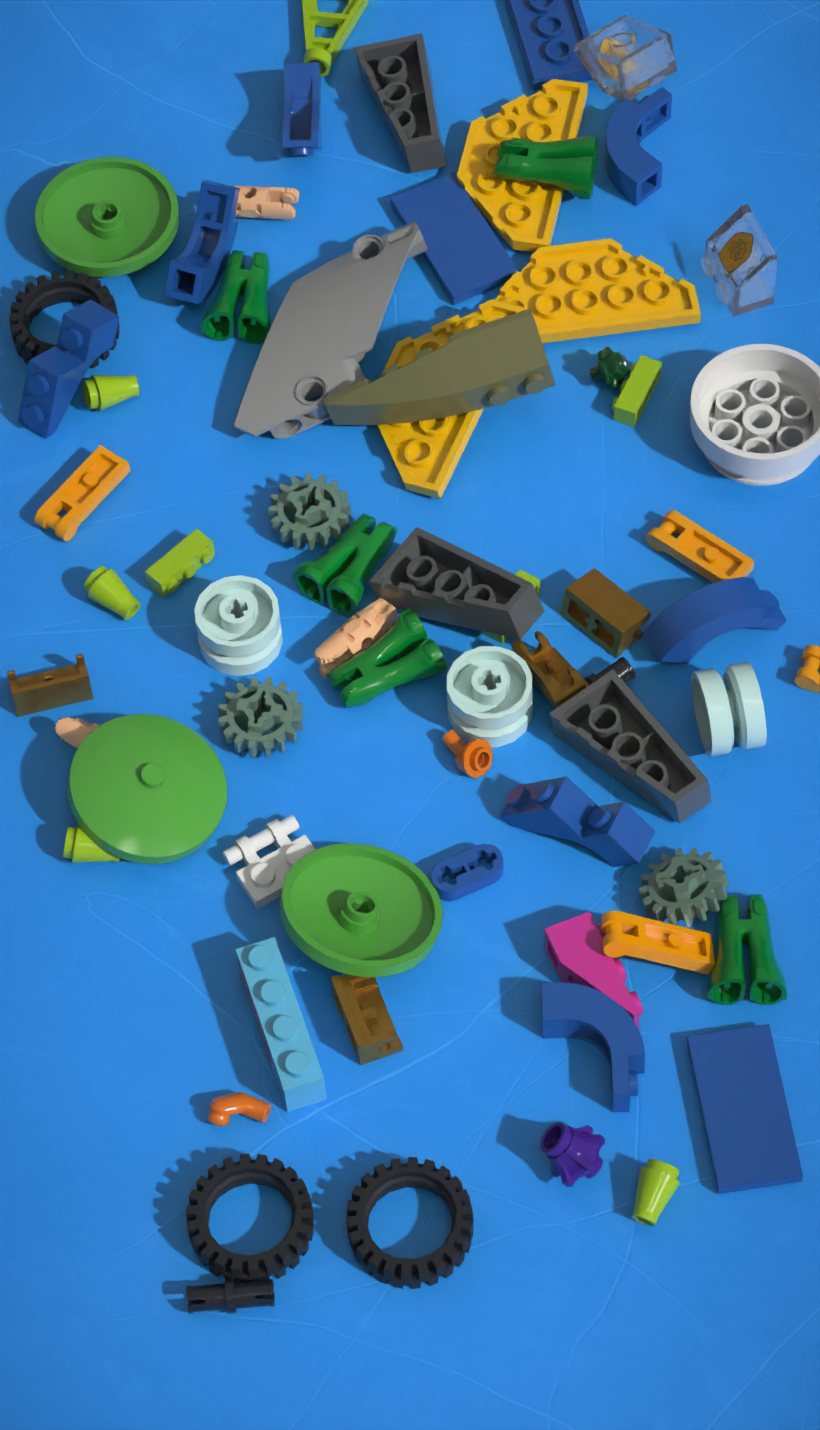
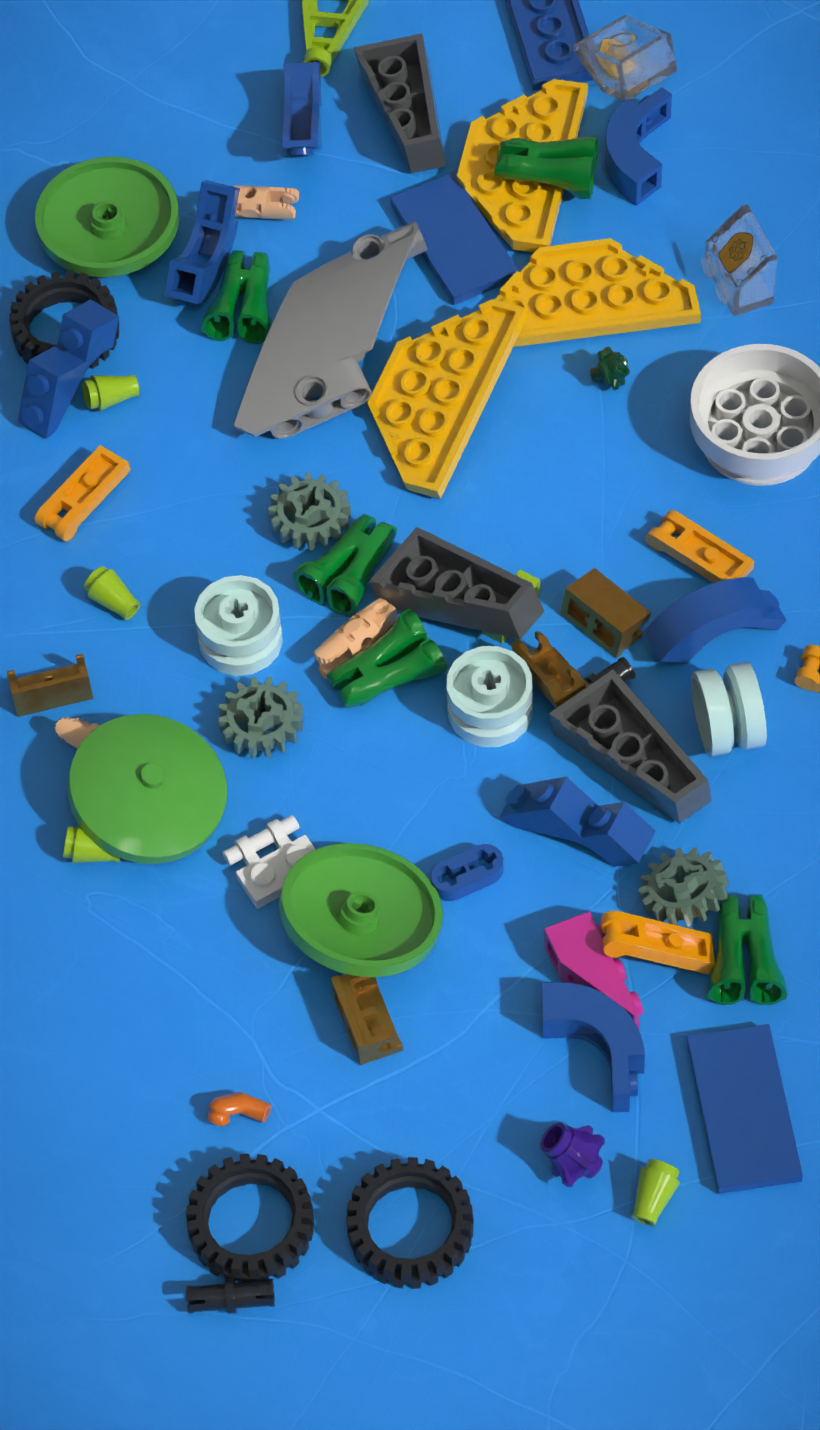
(180, 563): lime piece -> none
(281, 1024): medium azure brick -> none
(469, 374): olive wedge -> none
(471, 758): orange plate -> none
(637, 390): lime piece -> none

